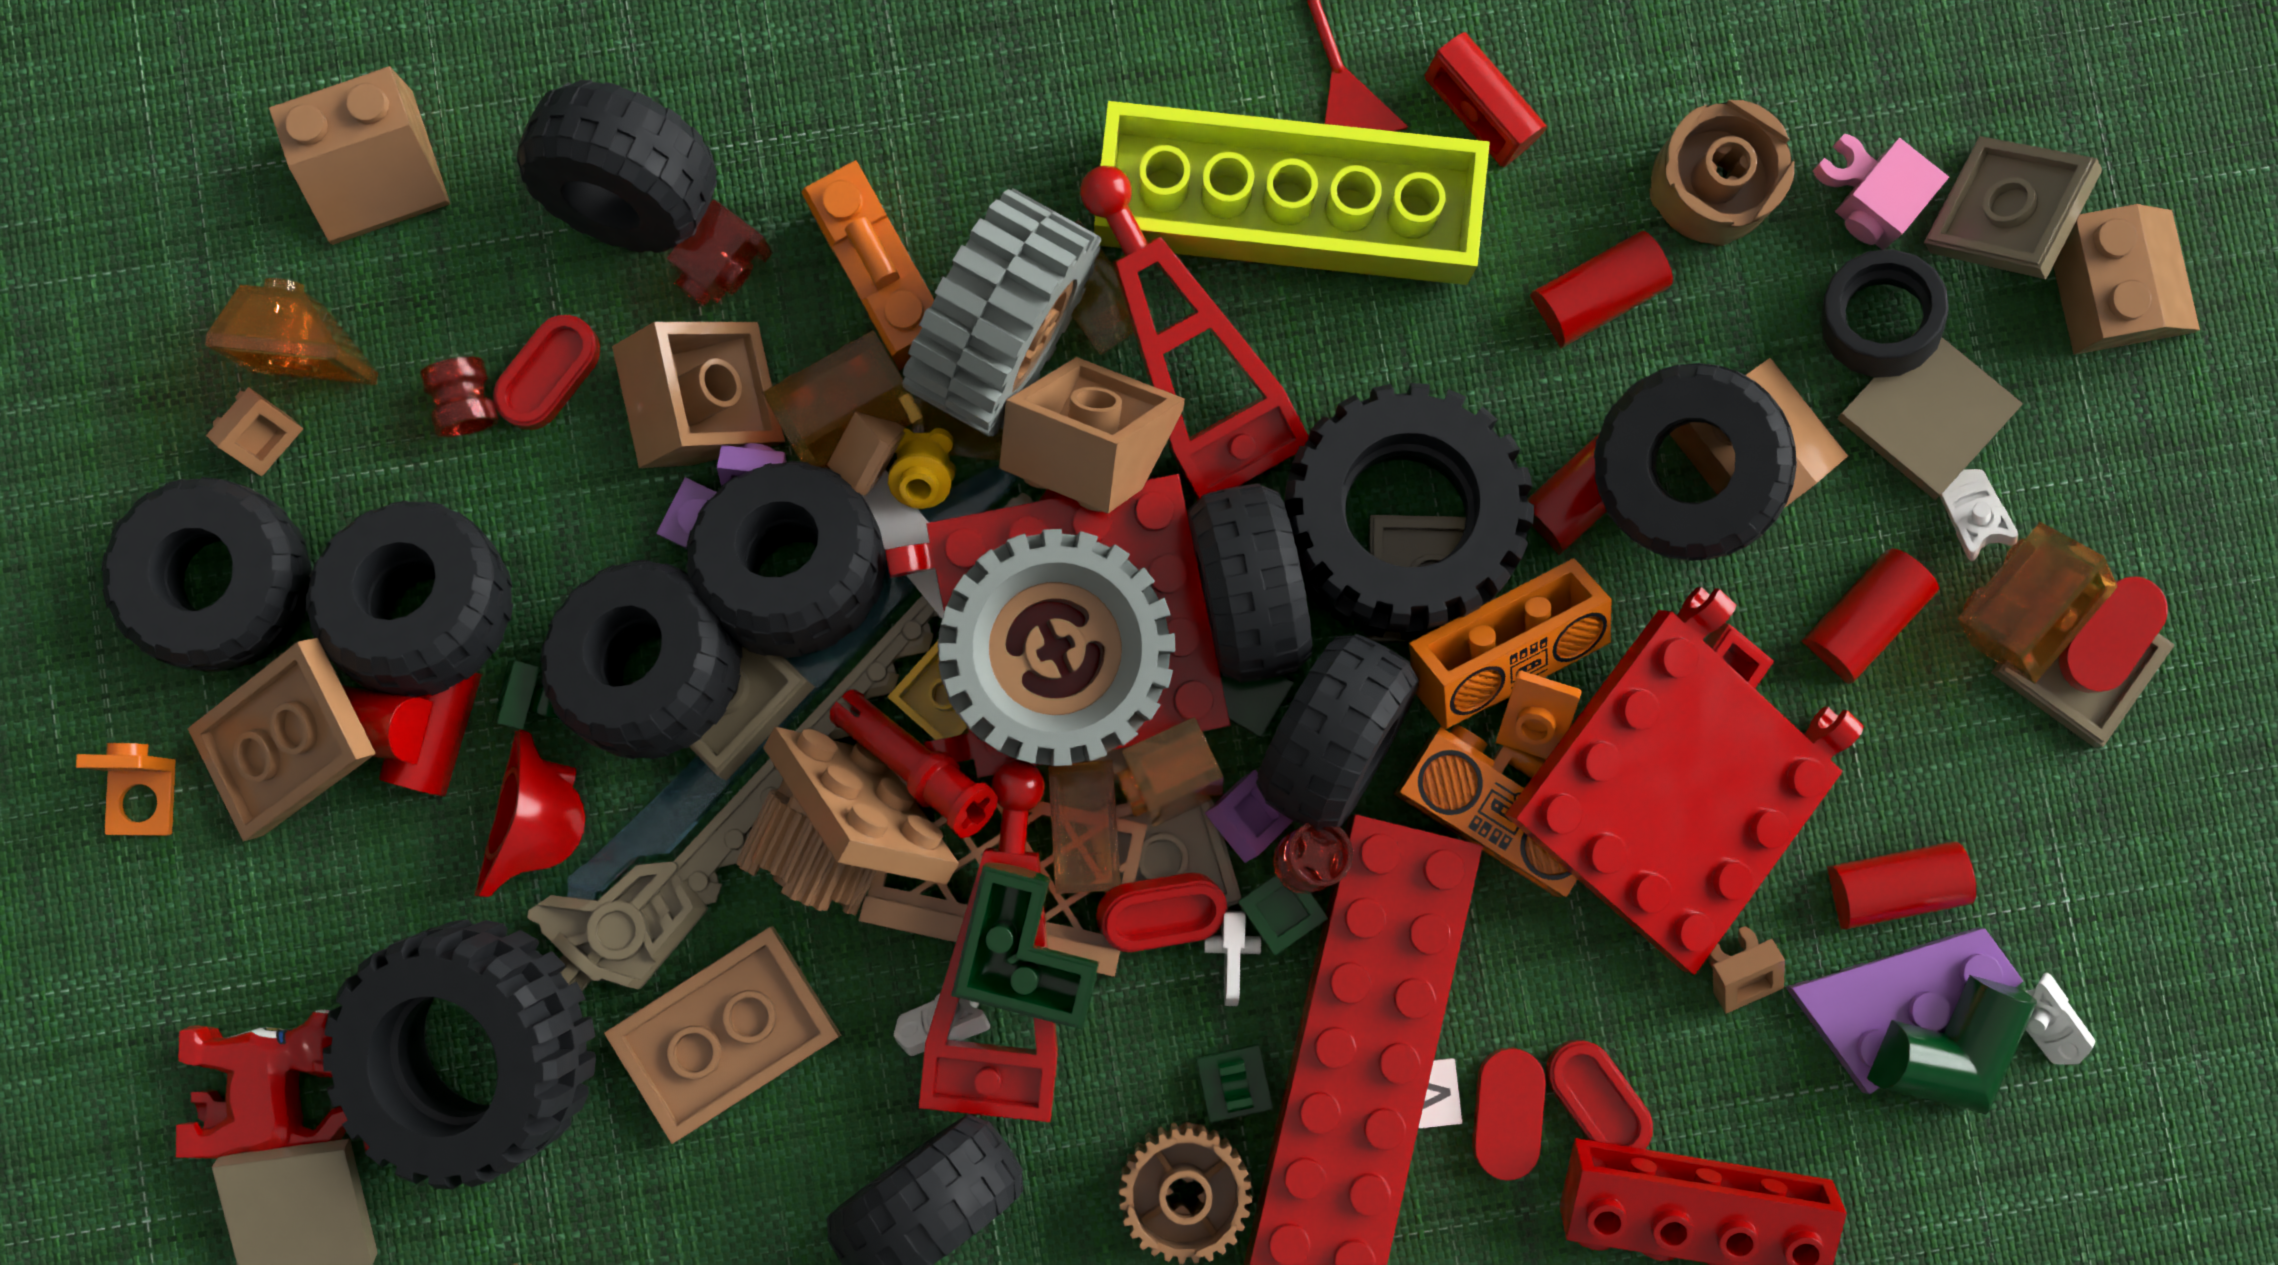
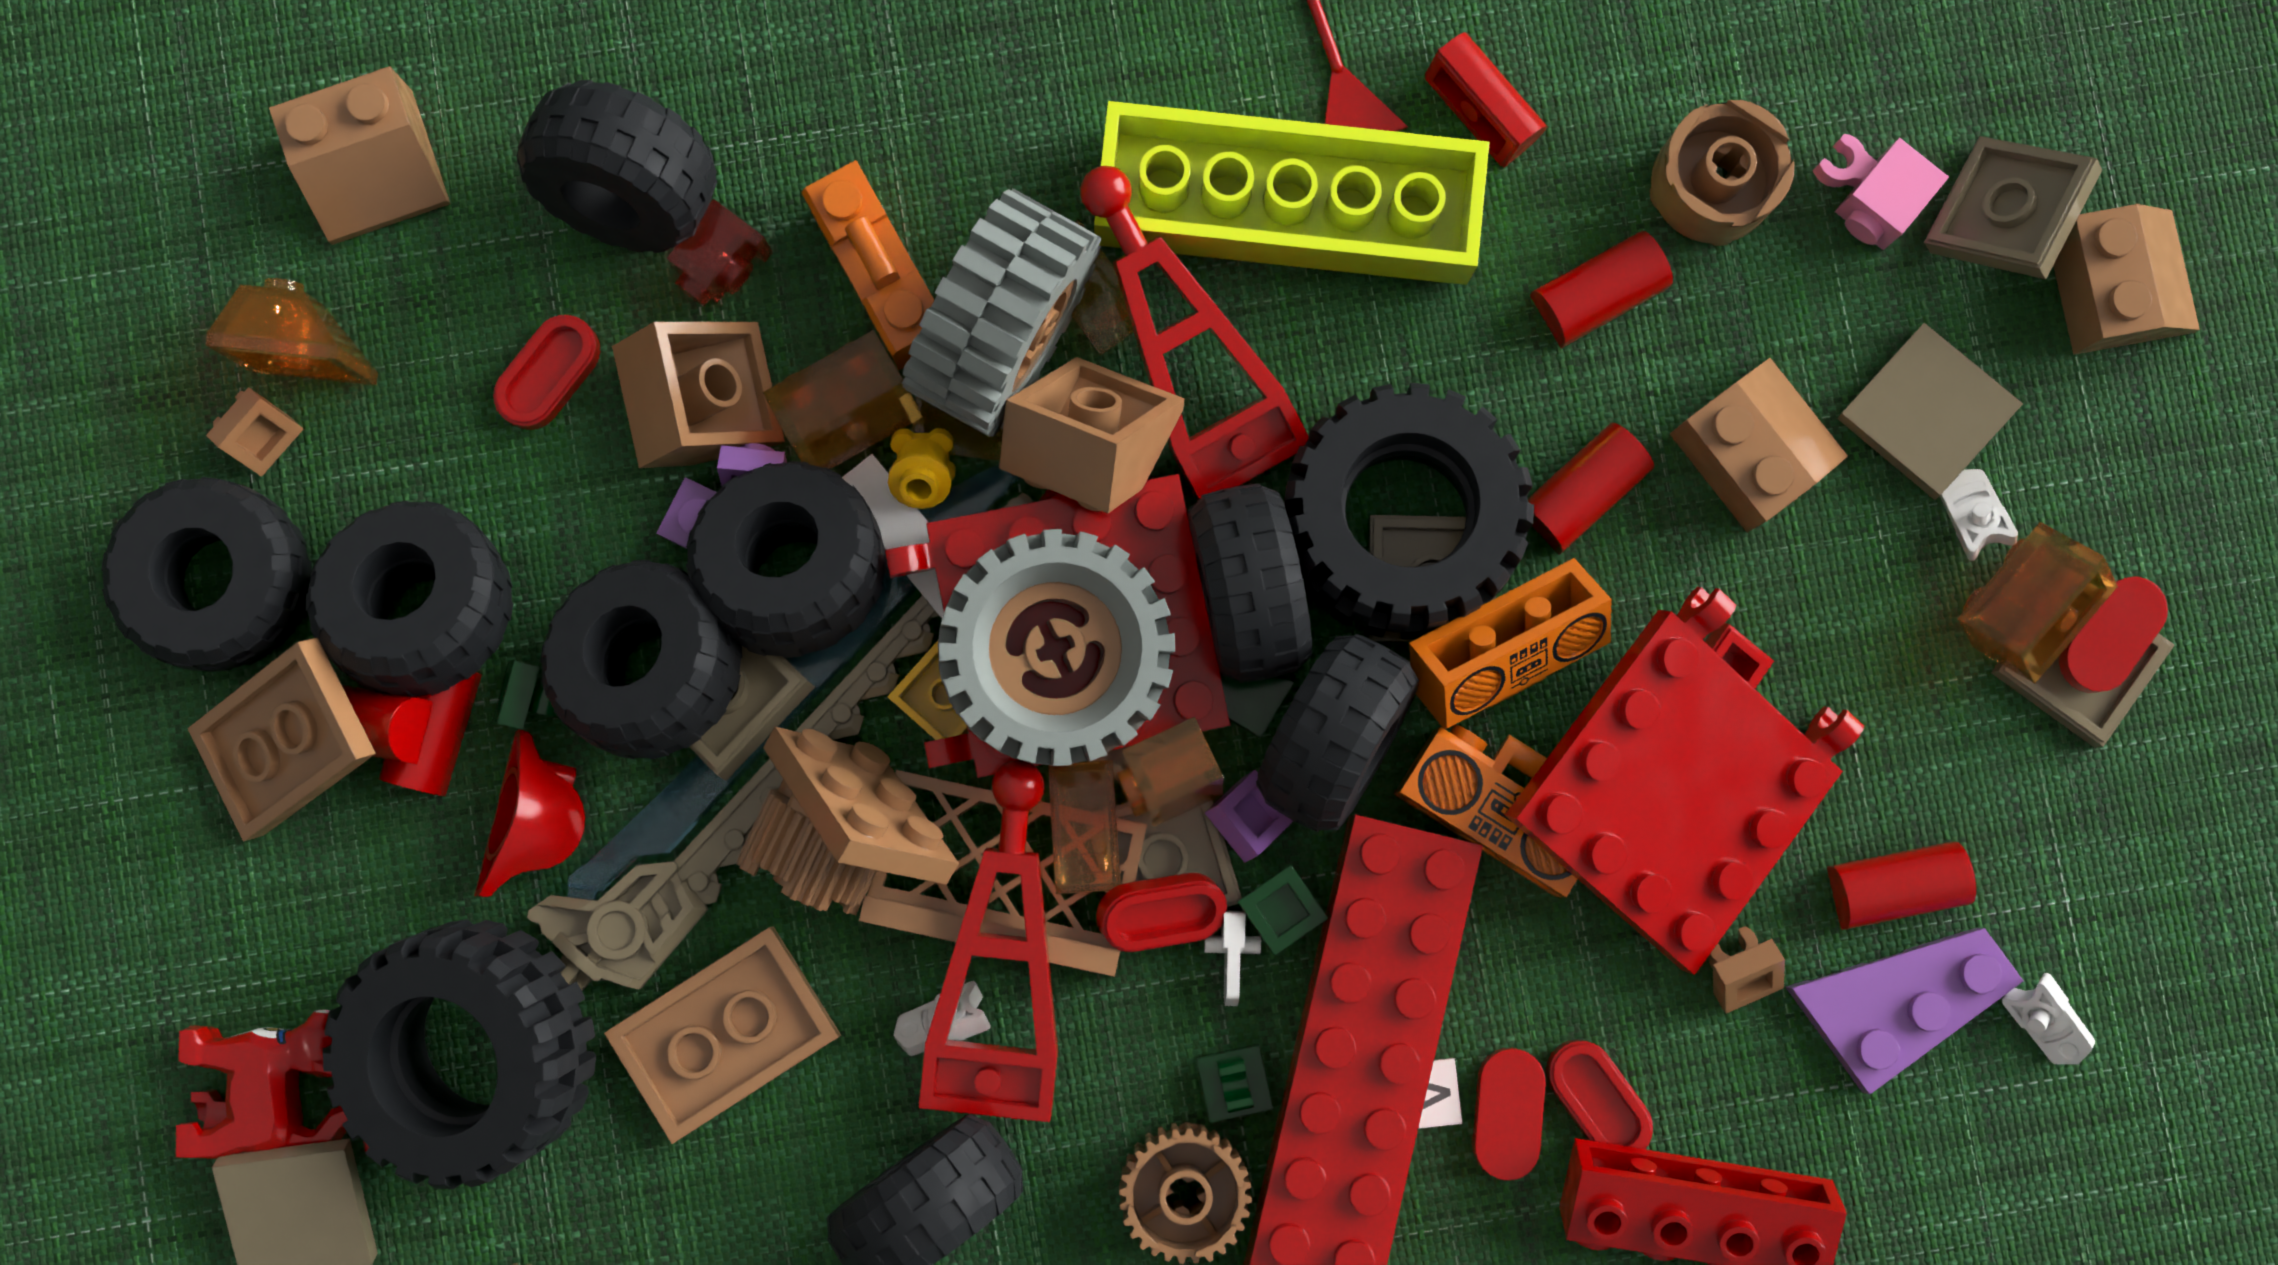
(131, 766): orange bracket -> none
(459, 396): clear red wheel -> none
(865, 451): medium nougat slope -> none
(930, 776): red pin -> none
(1004, 965): dark green brick -> none
(1324, 850): clear red wheel -> none
(1537, 714): orange bracket -> none
(1654, 409): black tyre -> none
(1871, 614): red brick -> none
(1884, 268): black tyre -> none
(1968, 1059): dark green brick -> none

